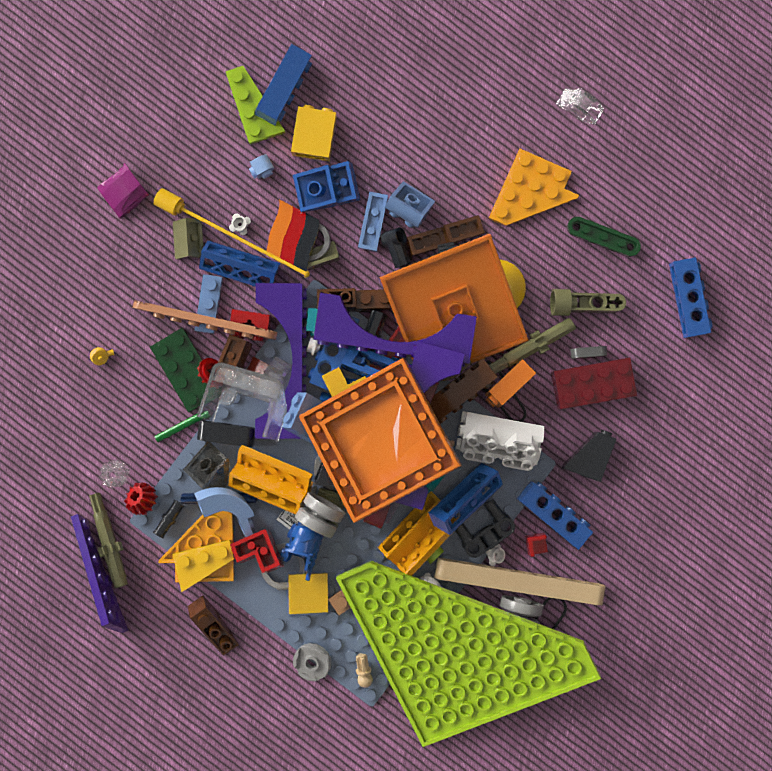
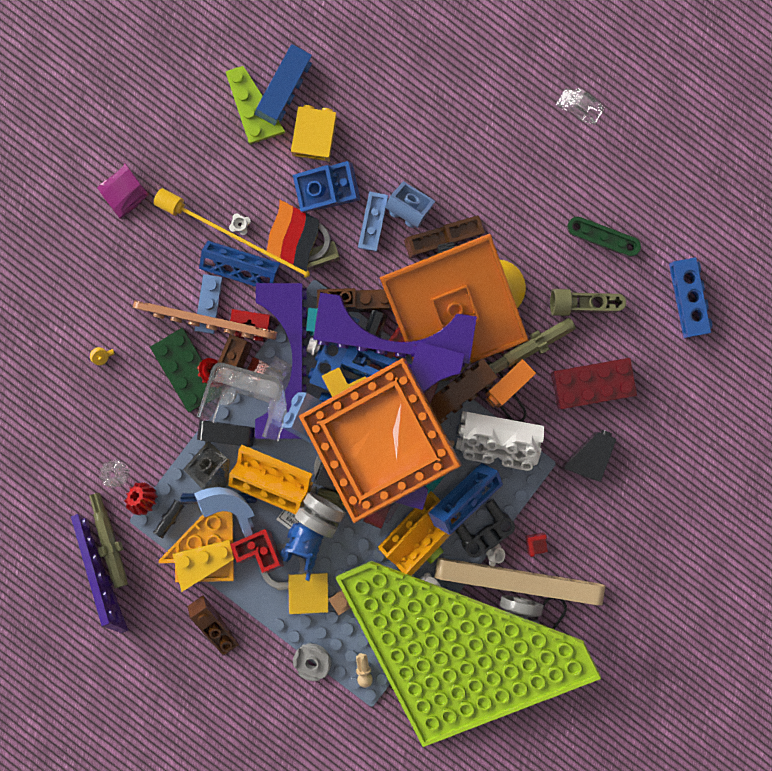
(176, 428): green bar -> none
(187, 238): olive panel -> none
(261, 167): light blue plate -> none
(395, 242): black piece -> none
(531, 189): light orange wing -> none
(575, 536): blue brick -> none
(588, 352): dark grey beam -> none

